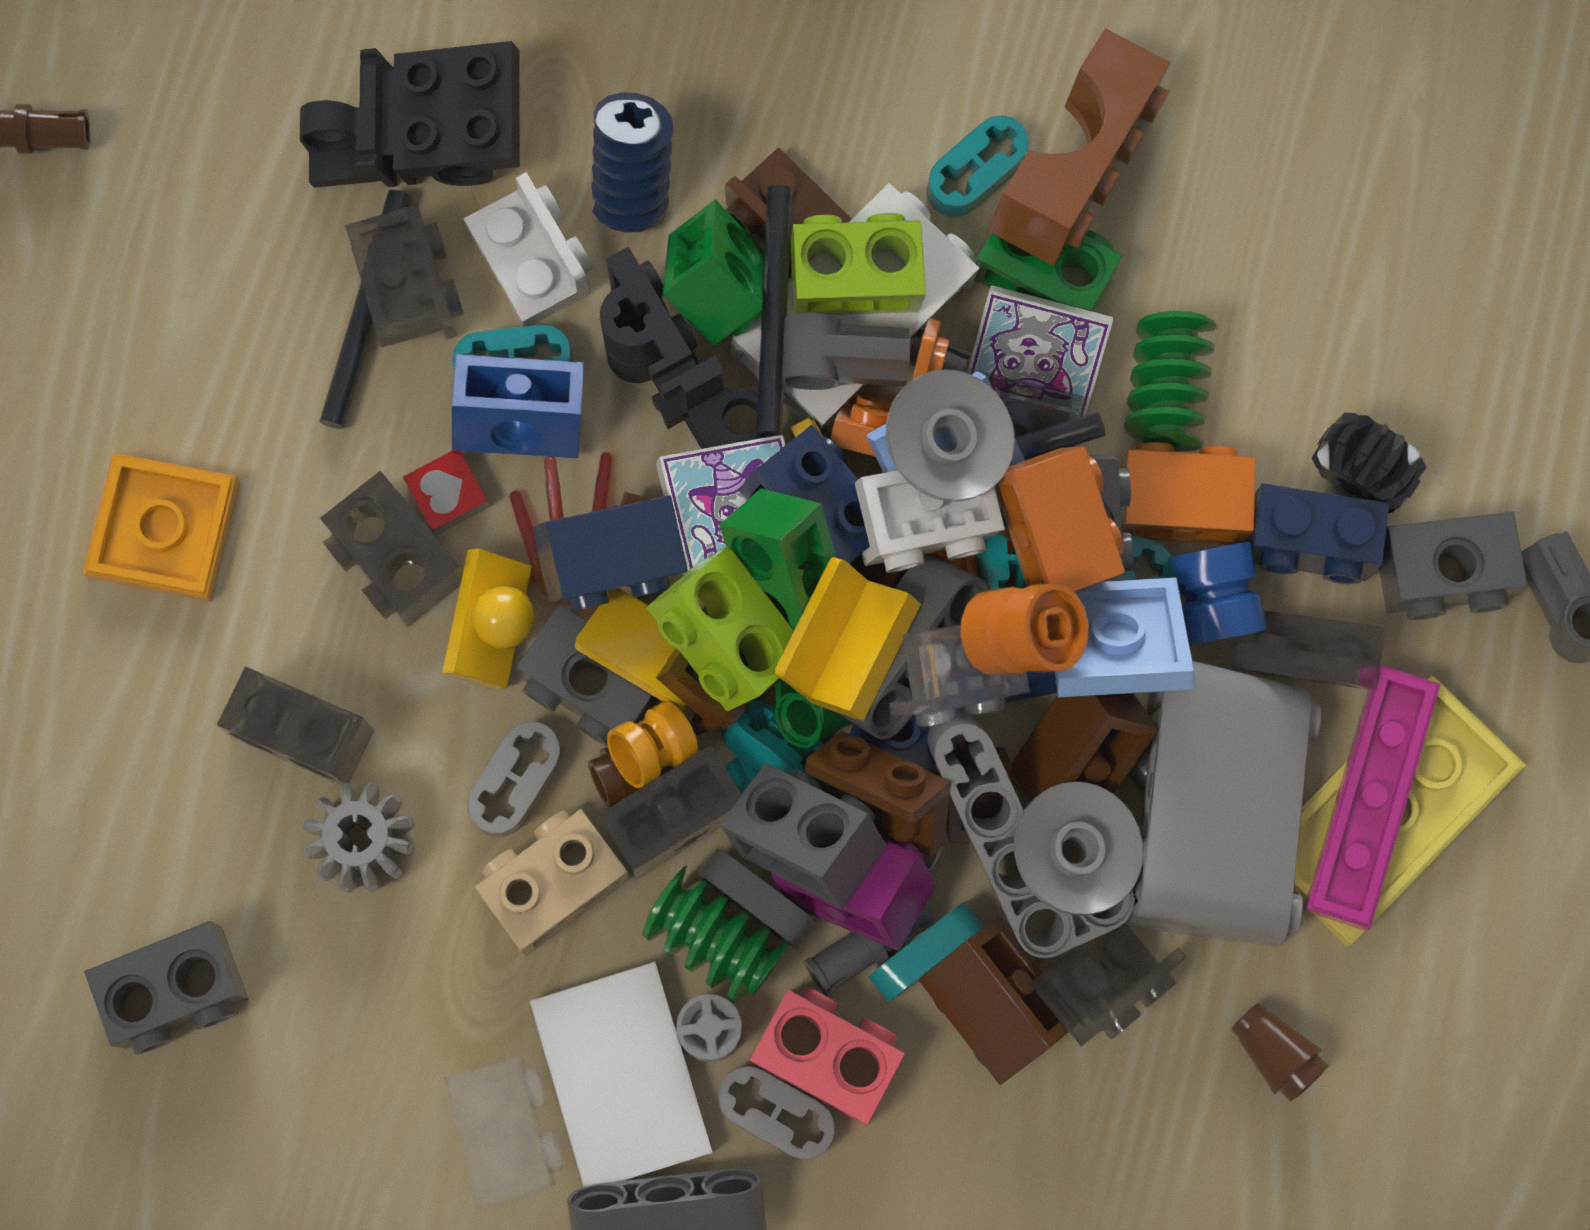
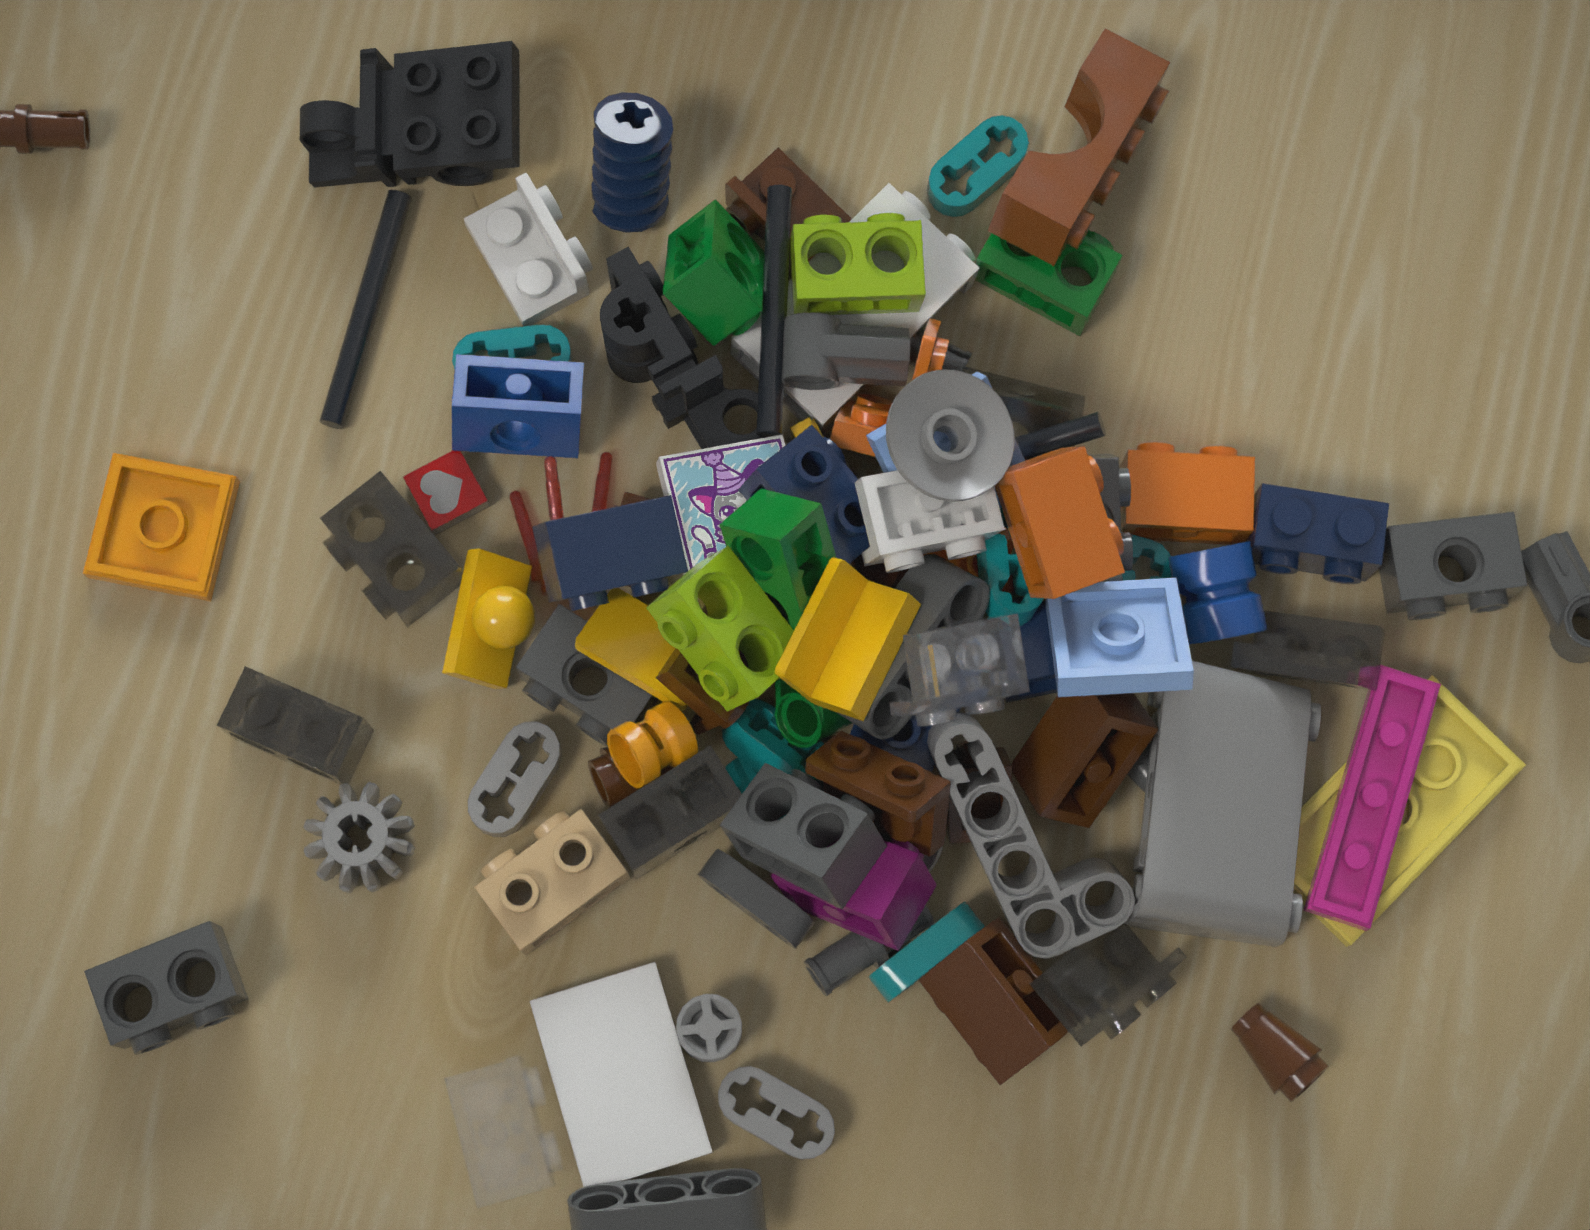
(401, 276): clear smoke bracket -> none
(712, 937): green piece -> none
(819, 1071): coral brick -> none
(1024, 629): orange wheel -> none
(1041, 342): tile -> none
(1105, 838): light grey dish -> none
(1166, 377): green piece -> none
(1368, 461): black gear -> none

